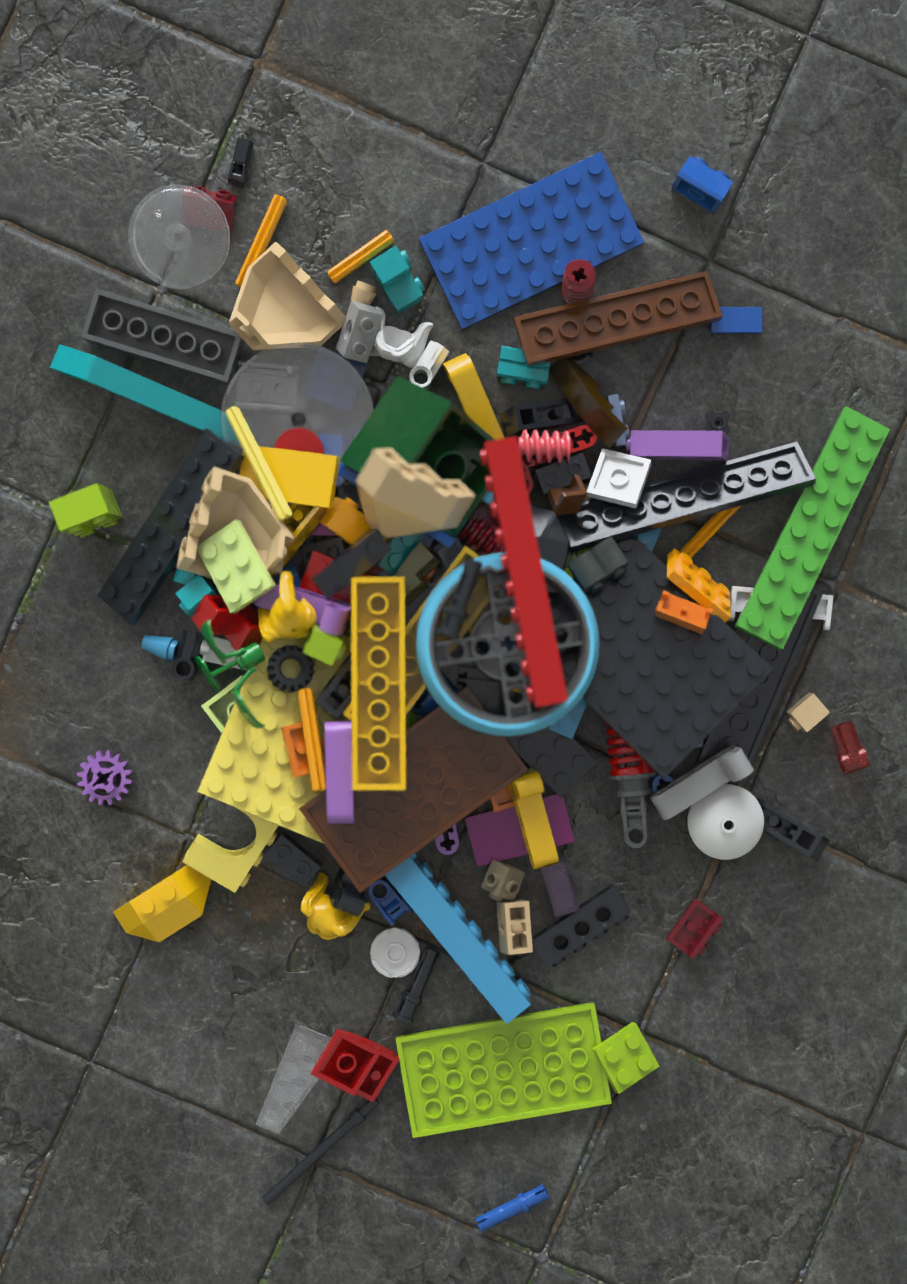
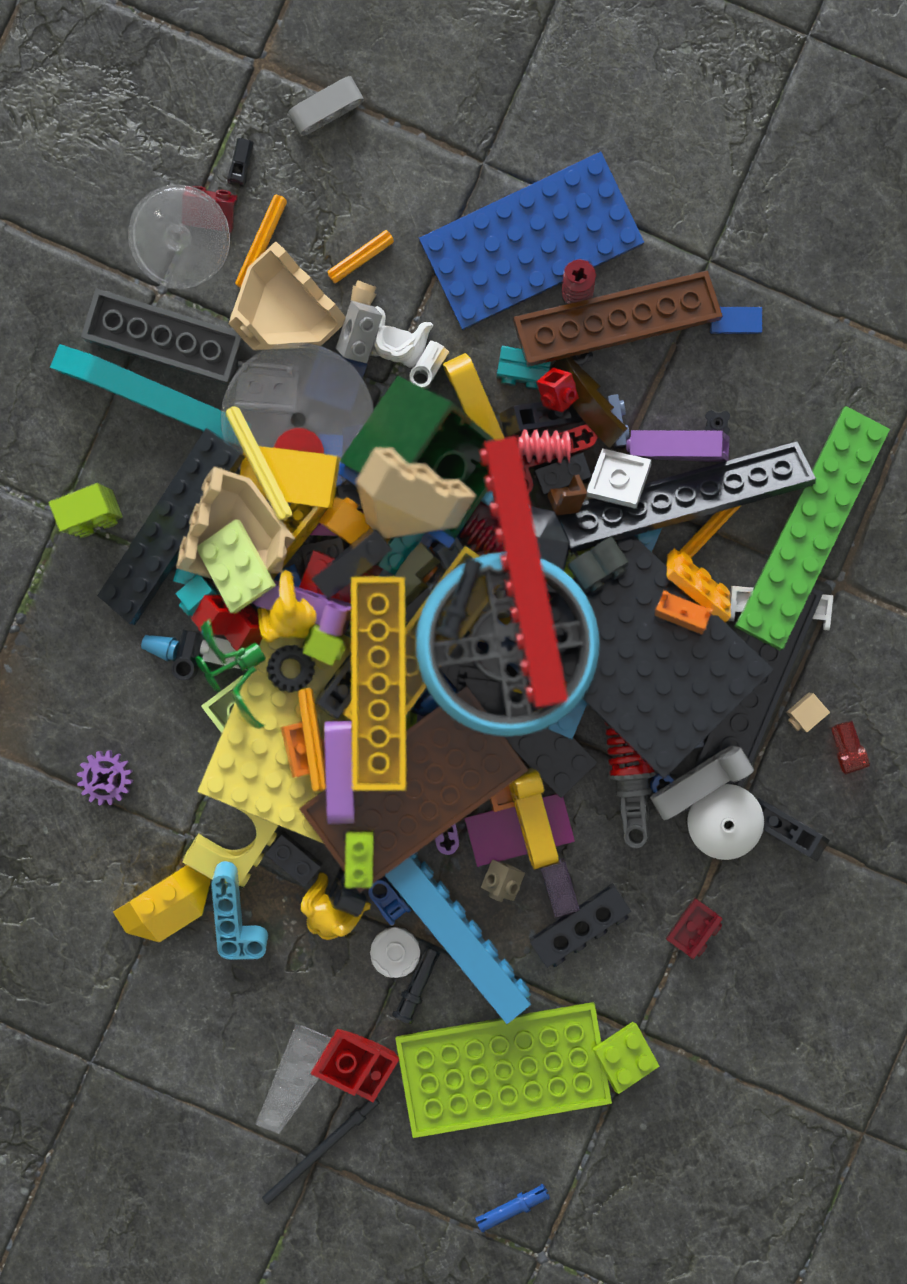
(241, 937): none -> medium azure beam
(326, 106): none -> light grey beam
(359, 859): none -> lime brick
(394, 277): teal brick -> none
(514, 927): tan brick -> none
(557, 389): none -> red brick
(702, 184): blue slope -> none

